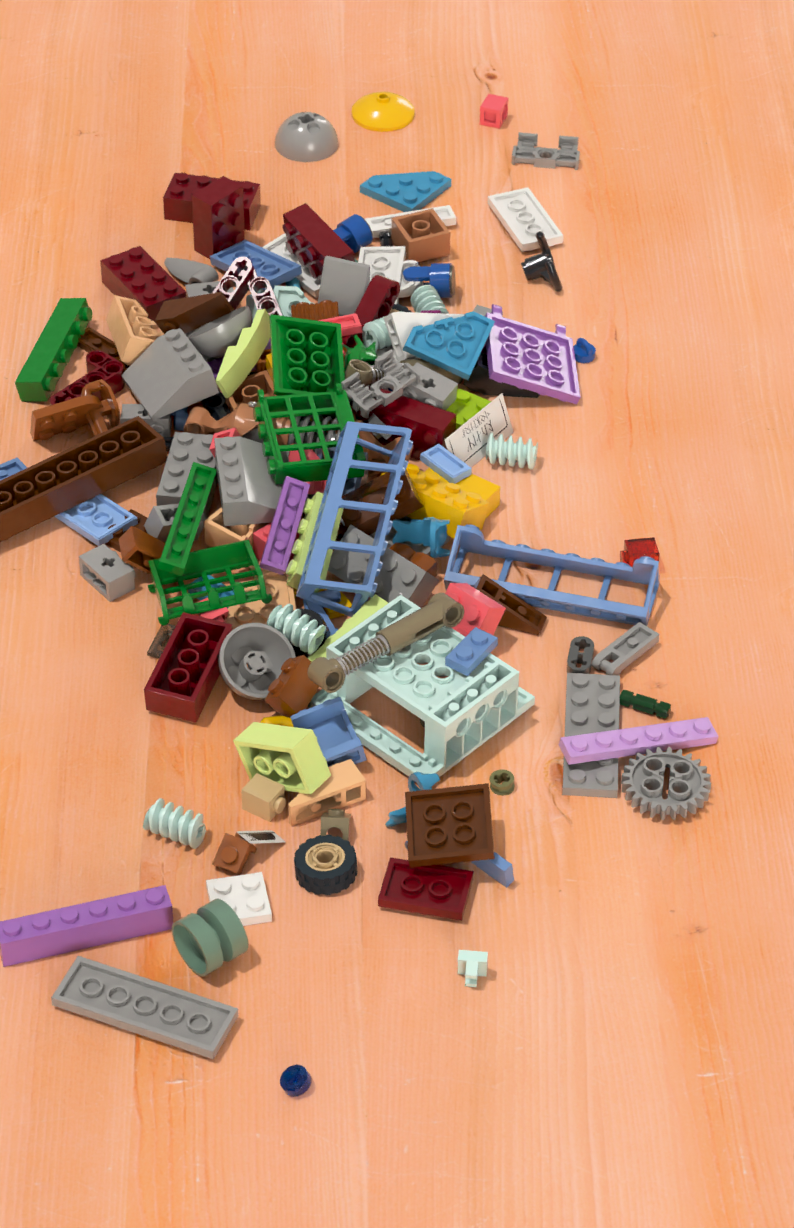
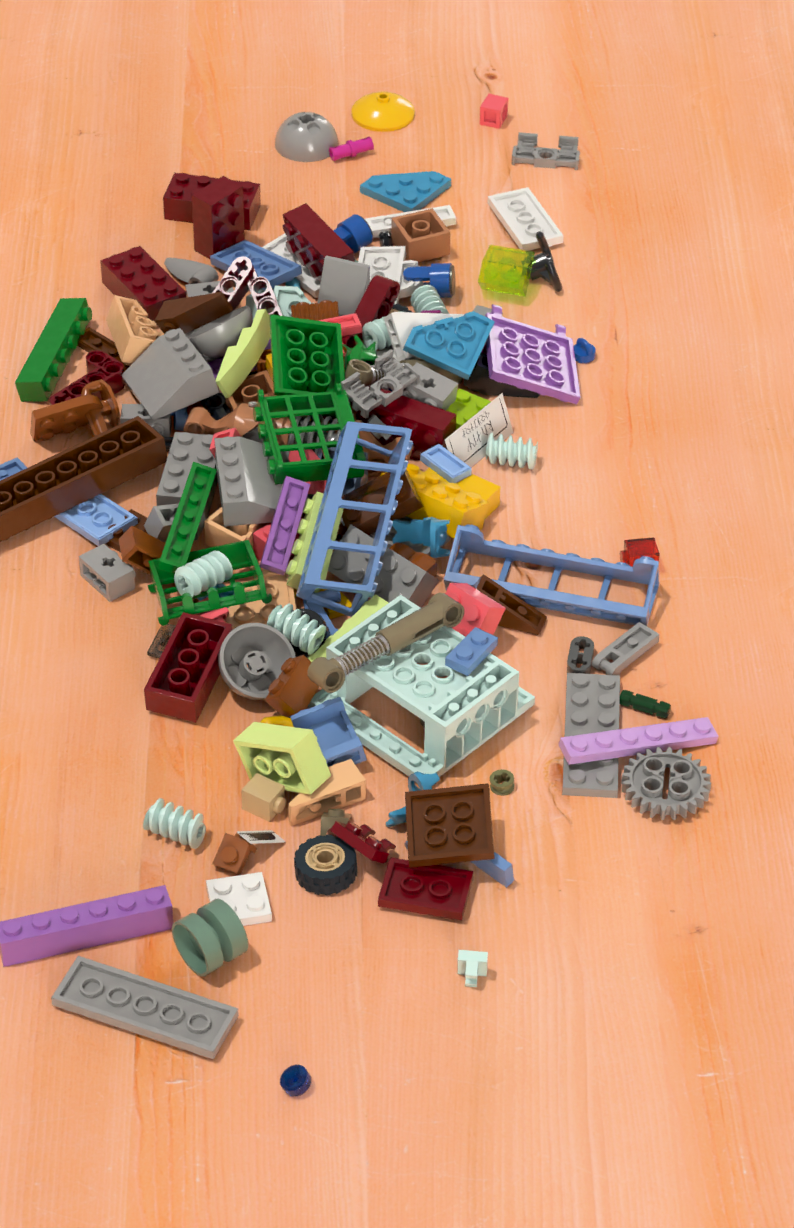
(203, 573): none -> light aqua piece
(351, 148): none -> dark pink pin
(357, 838): none -> dark red plate
(506, 270): none -> clear neon green slope

